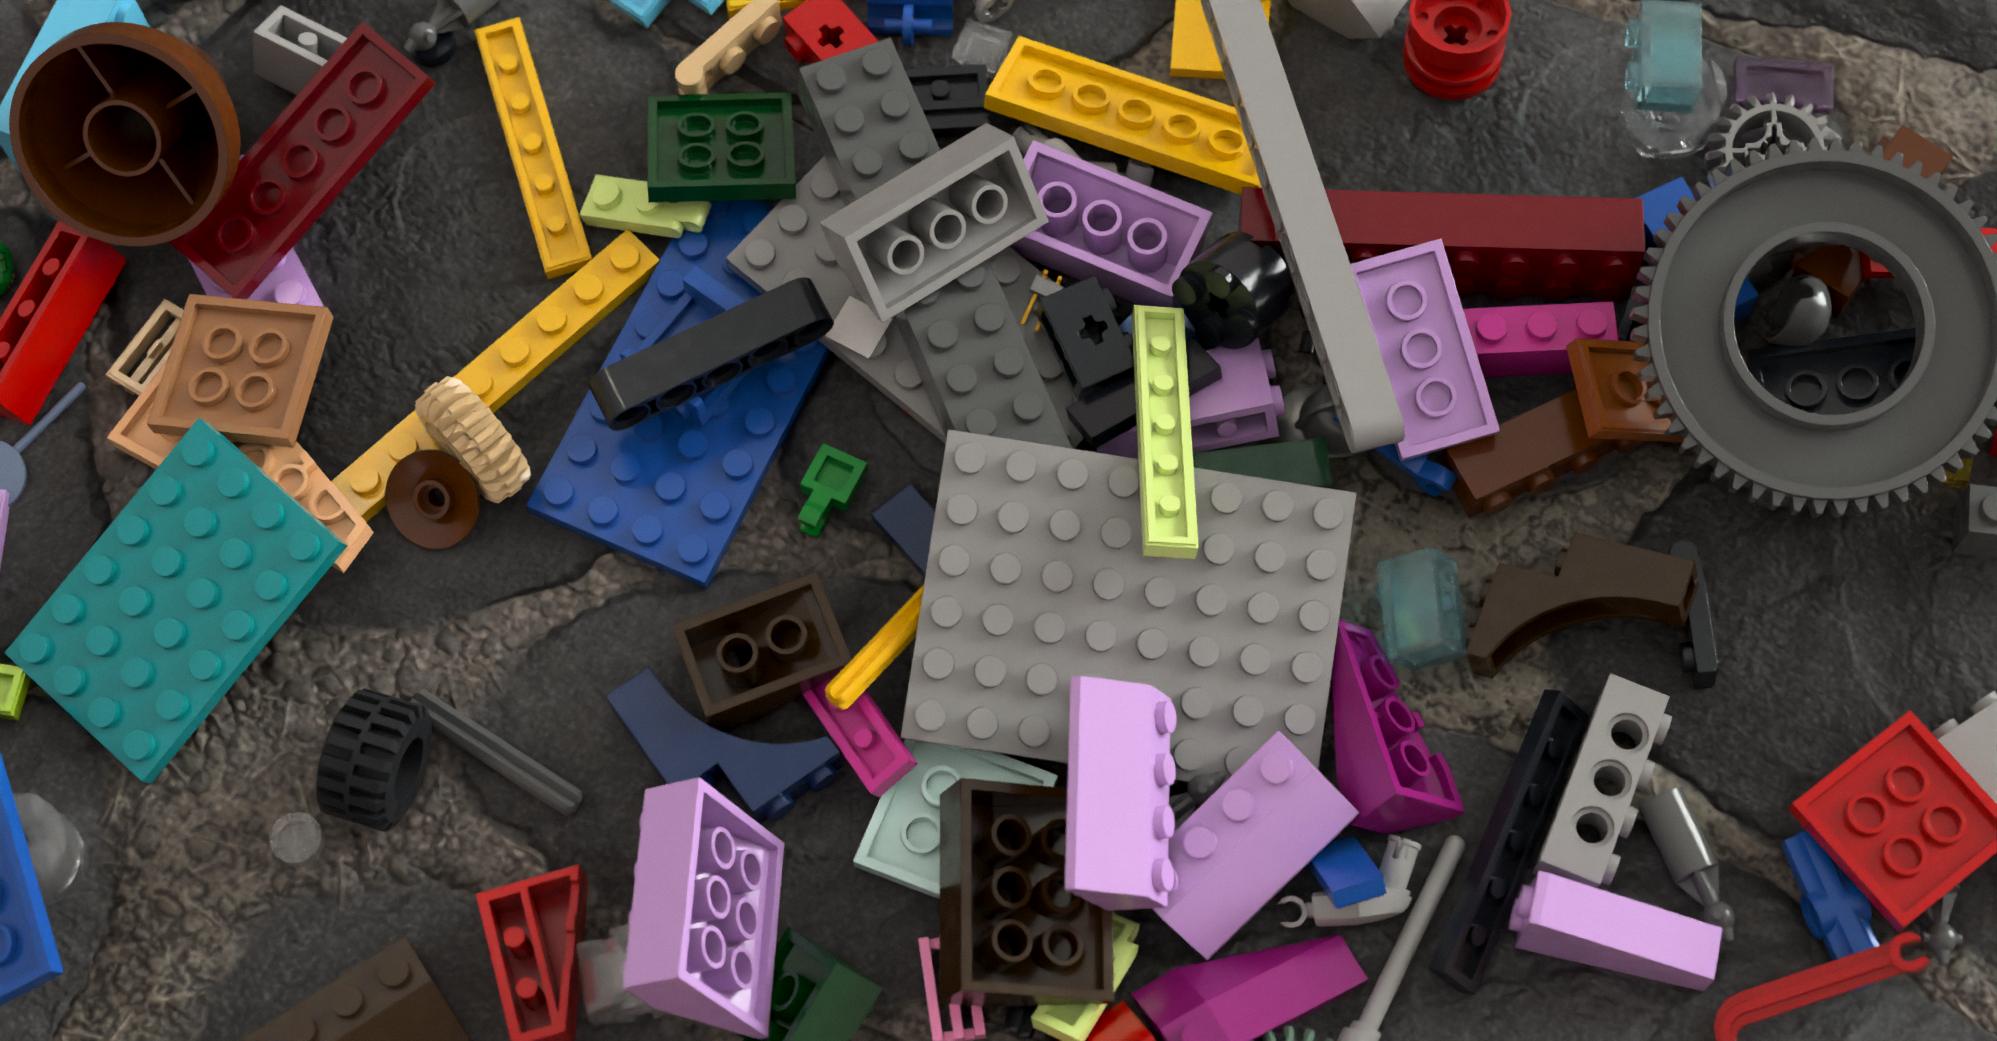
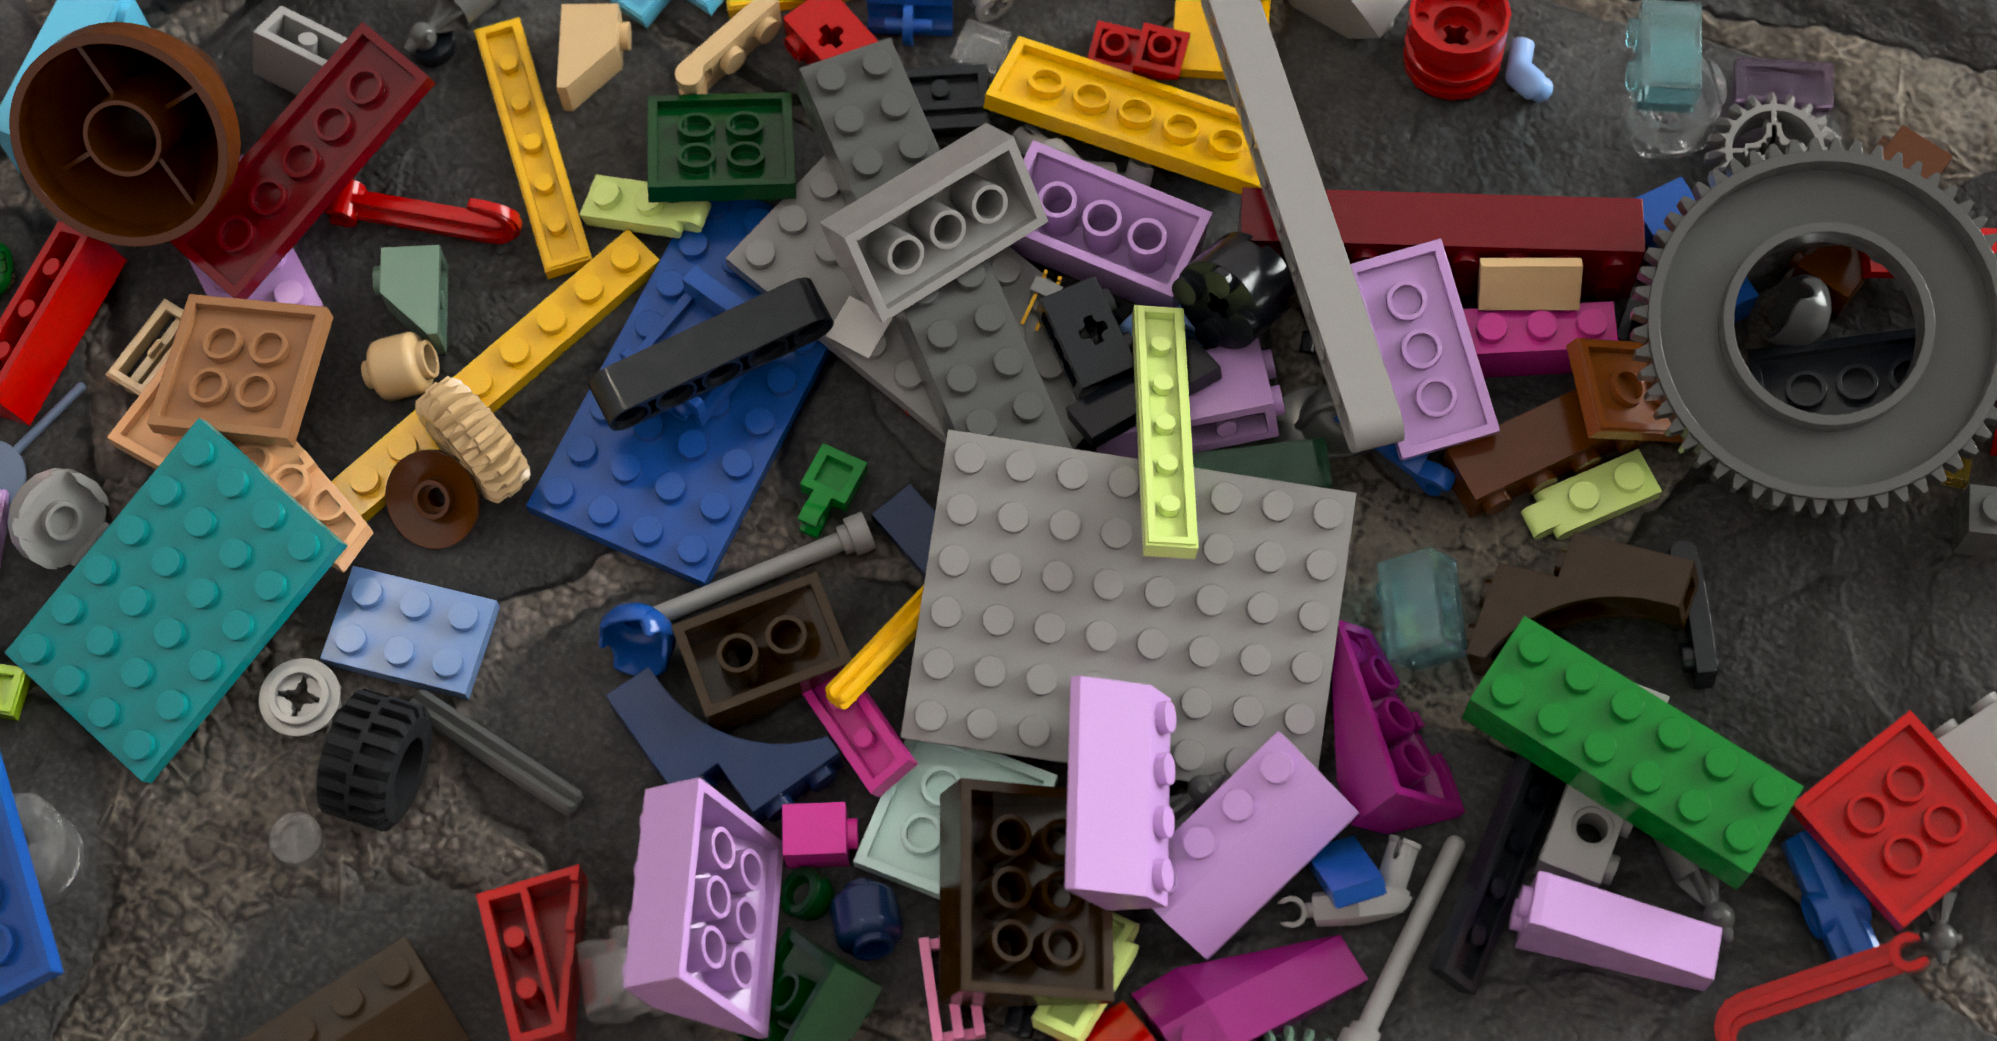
(57, 517): none -> light grey tile
(289, 680): none -> light grey gear
(400, 366): none -> tan head
(410, 632): none -> medium blue plate
(416, 290): none -> sand green slope
(479, 221): none -> red piece
(589, 50): none -> tan slope
(637, 638): none -> blue hair
(817, 900): none -> dark green piece
(818, 835): none -> dark pink brick
(849, 537): none -> light grey piece
(866, 919): none -> dark blue head
(1149, 52): none -> red slope
(1523, 75): none -> light blue arm
(1529, 283): none -> tan tile
(1592, 497): none -> yellowish green hinge
(1632, 752): none -> green brick

